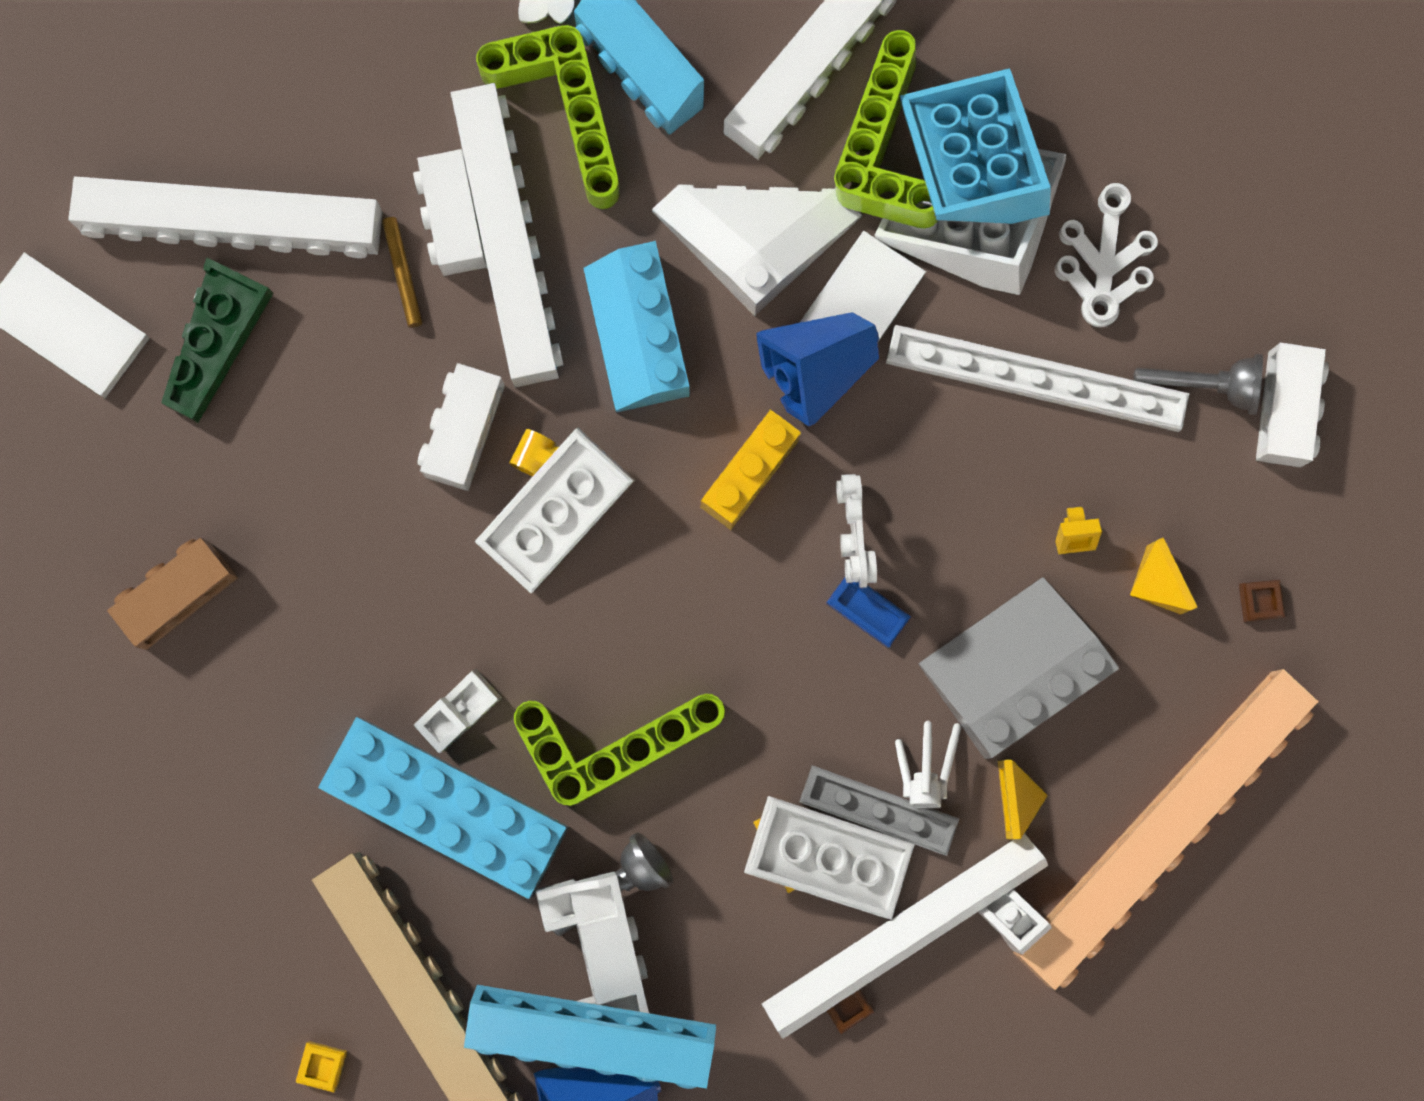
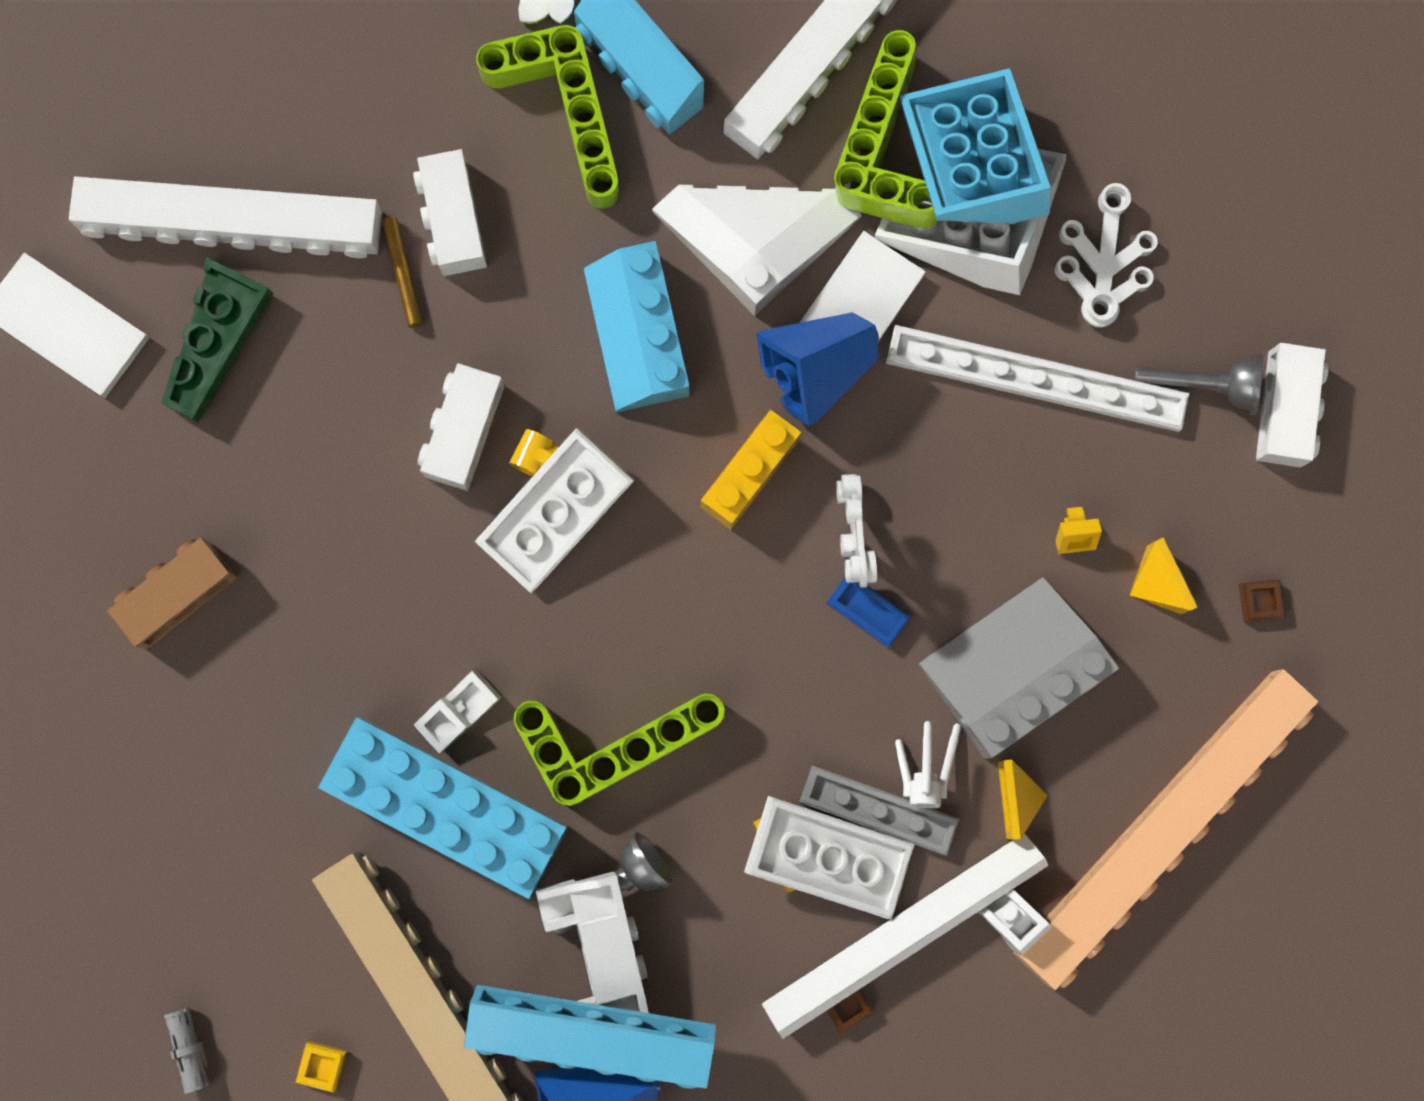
(187, 1050): none -> light grey pin
(505, 236): white brick -> none

